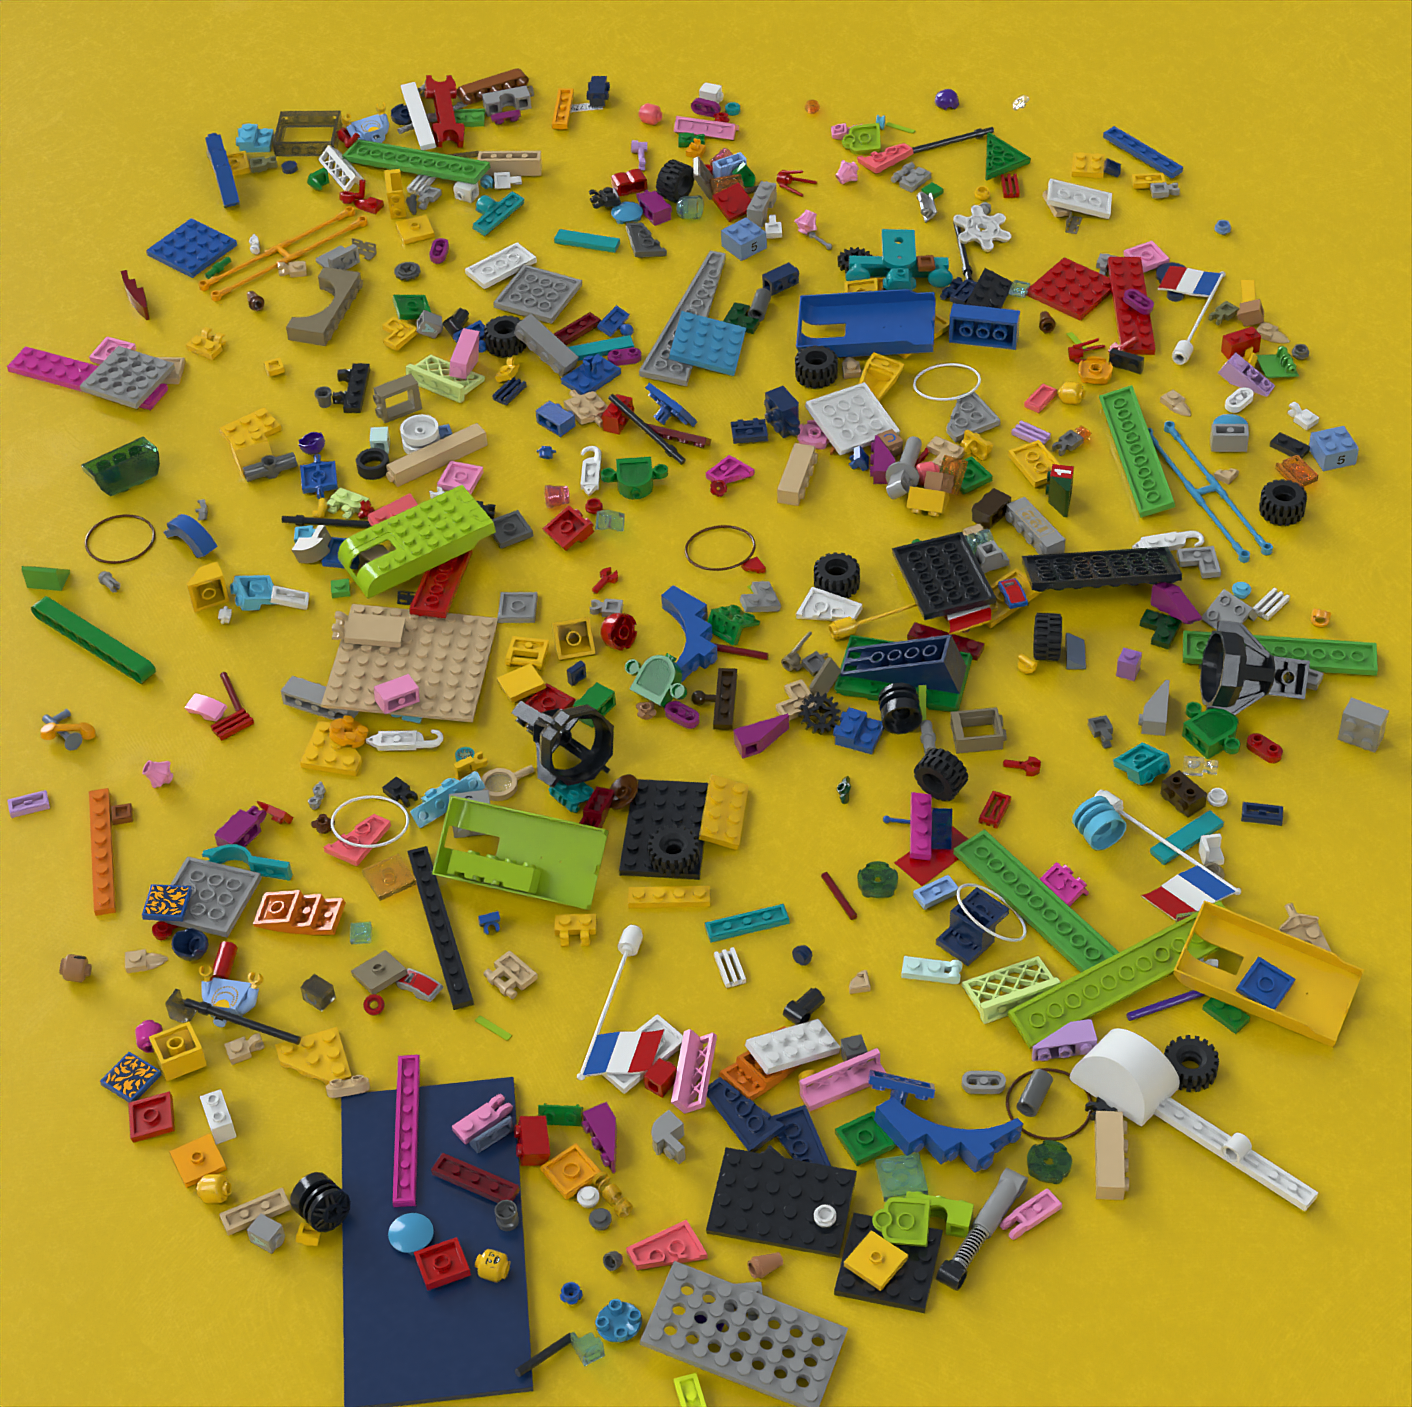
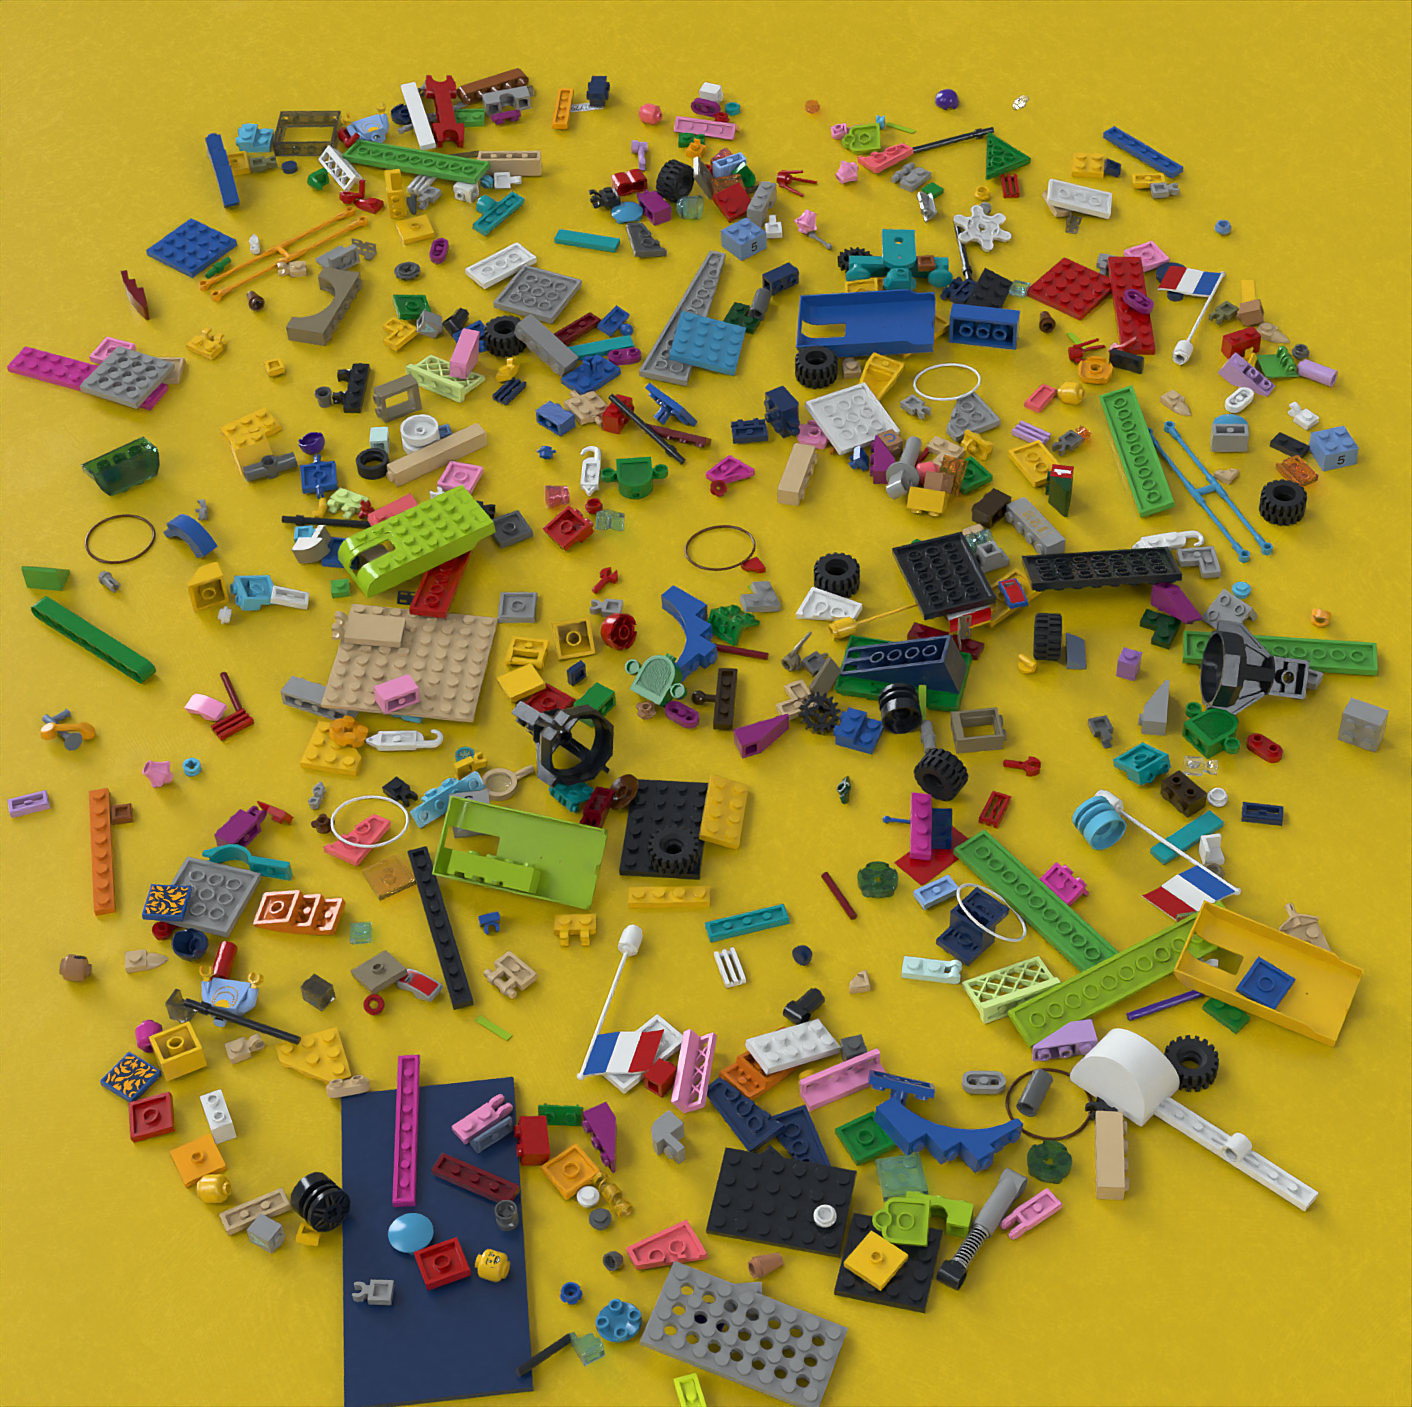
(191, 762): none -> medium azure bush
(378, 1292): none -> light grey plate
(914, 405): none -> light grey plate
(963, 628): none -> dark tan piece
(1268, 601): white tile -> none
(1317, 372): none -> lavender brick

